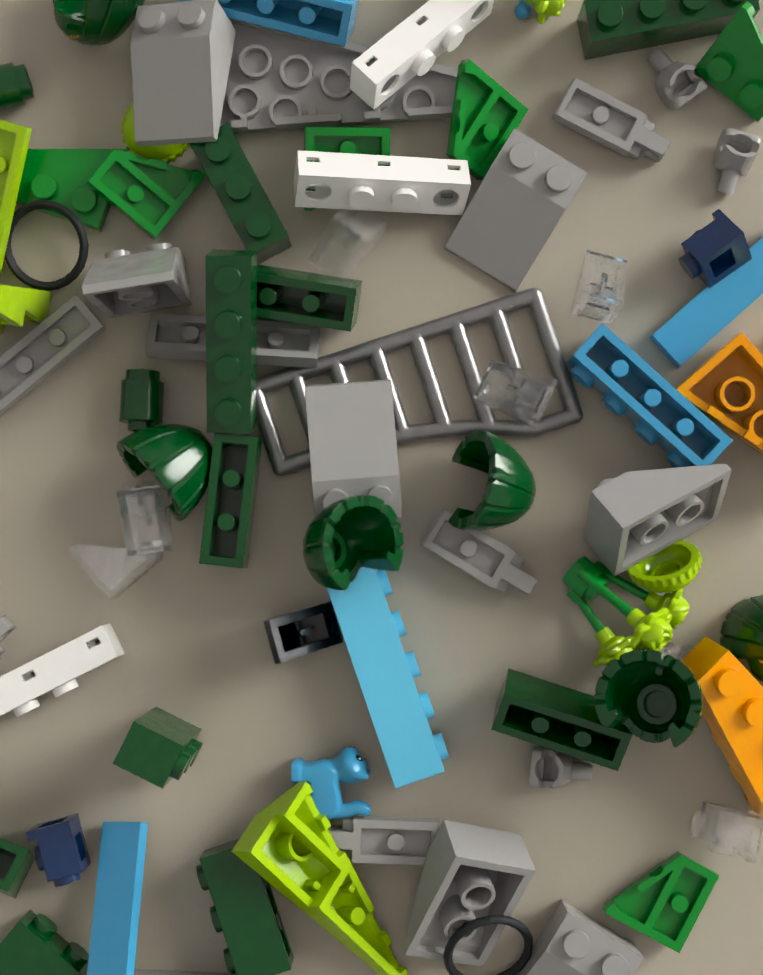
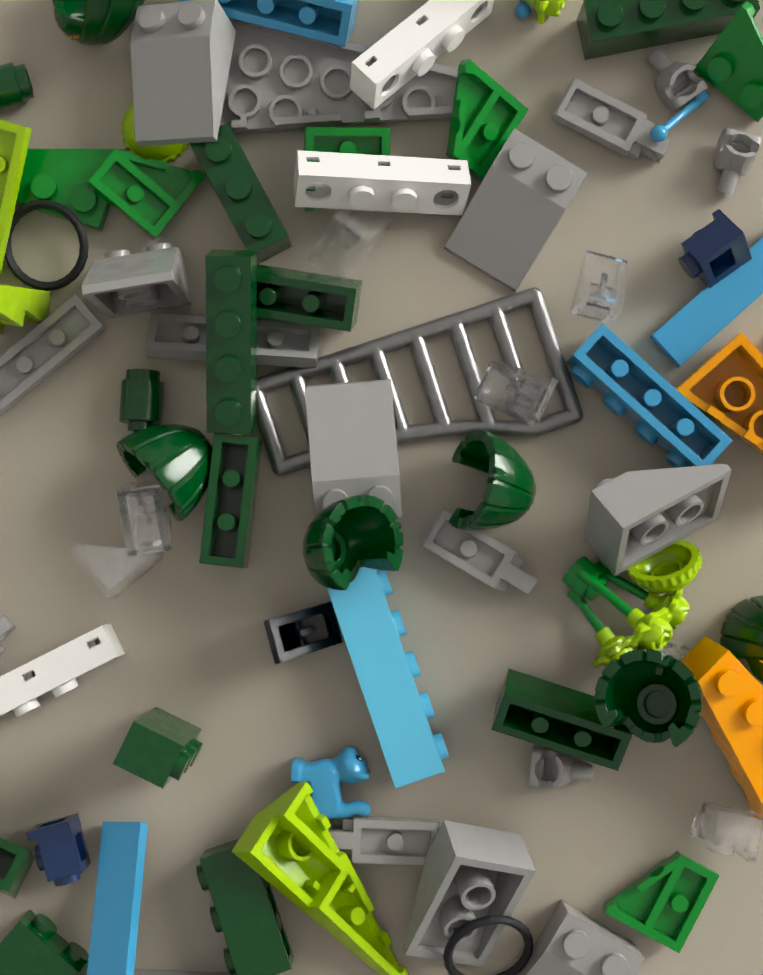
(659, 132): none -> dark azure hinge

